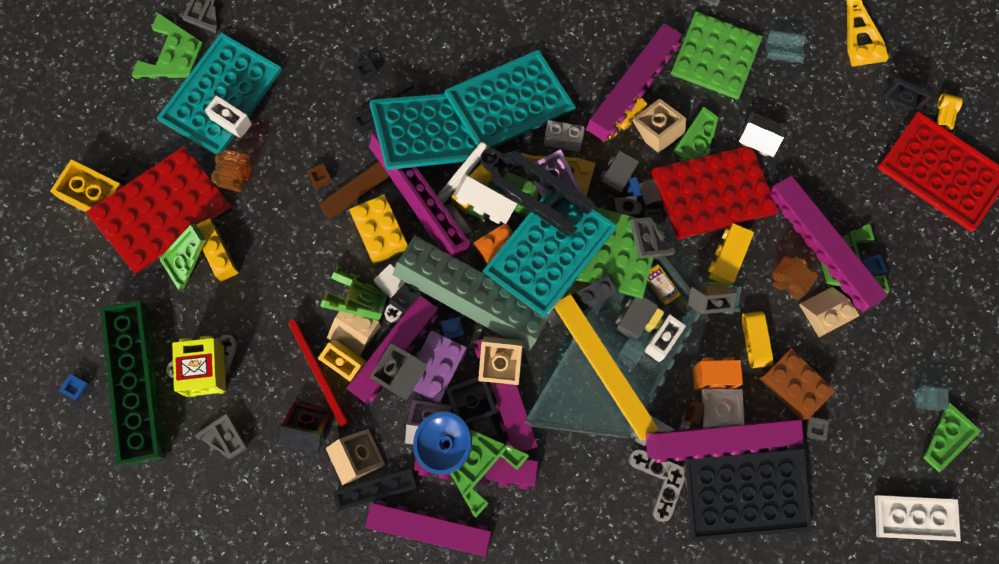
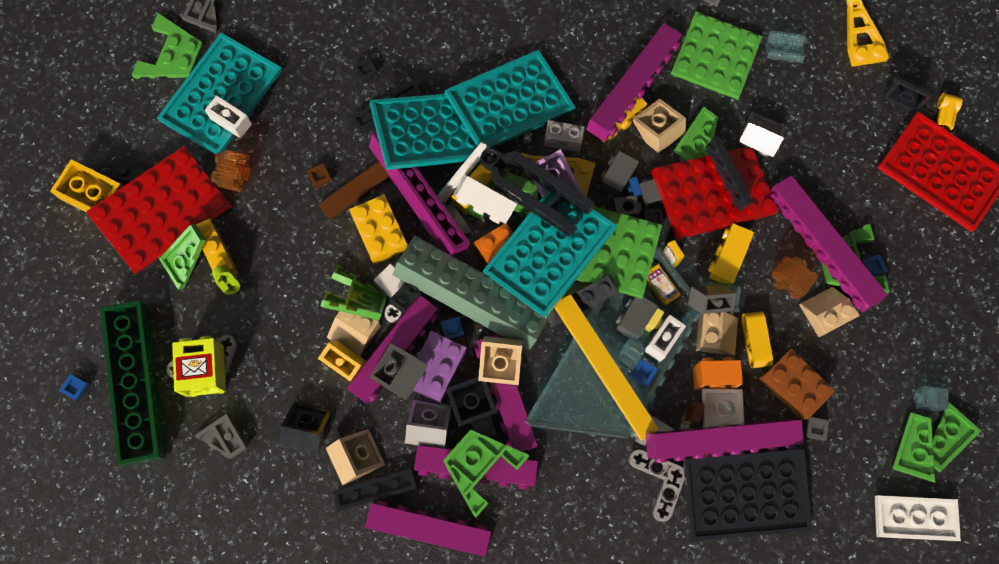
(228, 278): none -> lime beam
(319, 374): red tile -> none
(431, 441): blue dish -> none
(643, 372): none -> blue plate
(649, 239): dark grey wing -> none
(673, 253): none -> yellow tile
(717, 333): none -> tan slope
(729, 174): none -> black plate
(916, 449): none -> bright green wing

